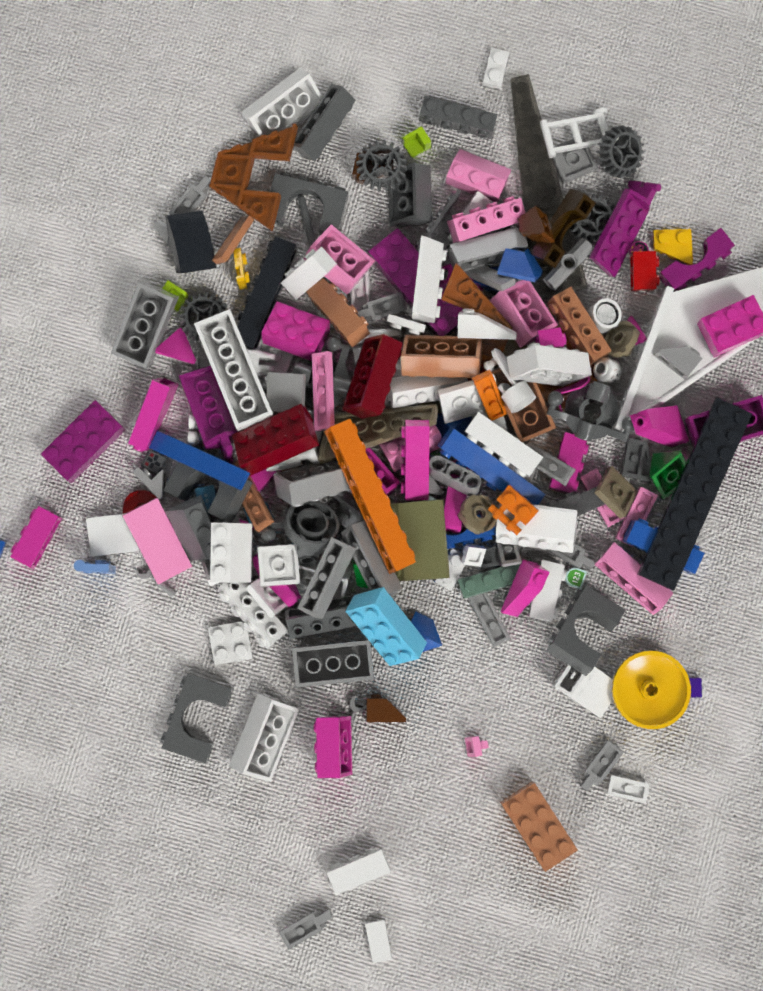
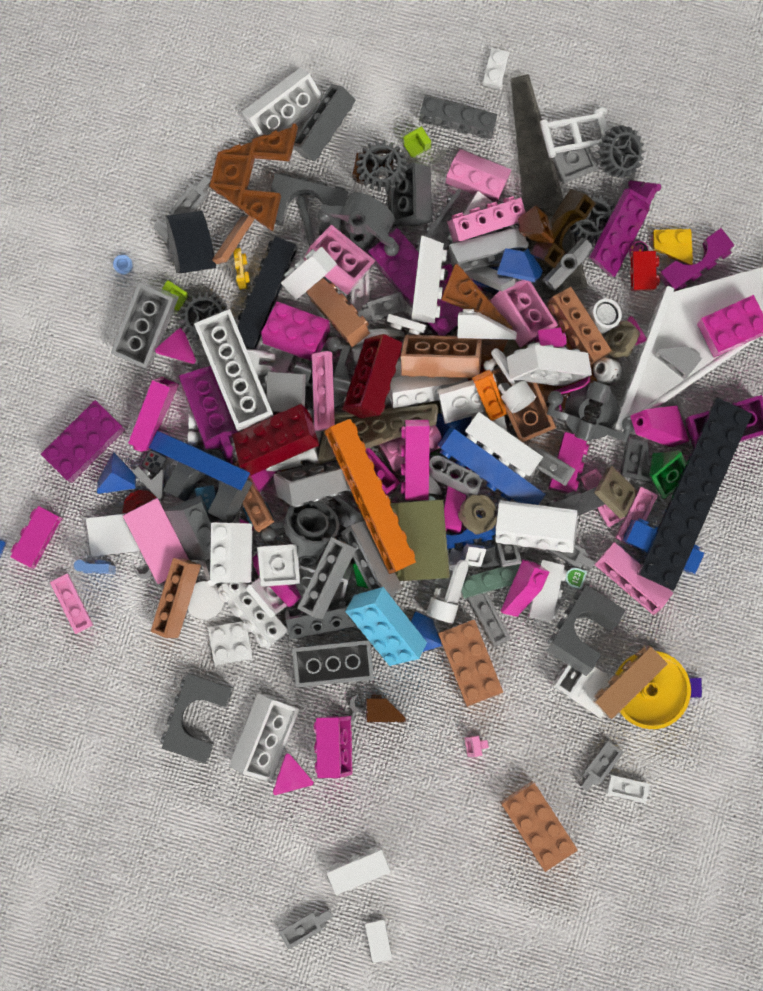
(71, 603): none -> bright pink plate
(116, 476): none -> blue slope
(122, 264): none -> light blue tile
(175, 598): none -> nougat brick
(205, 601): none -> white tile
(291, 777): none -> dark pink piece
(365, 219): none -> dark grey piece
(444, 602): none -> white piece
(470, 663): none -> nougat brick
(517, 505): orange plate -> none
(629, 682): none -> medium nougat brick

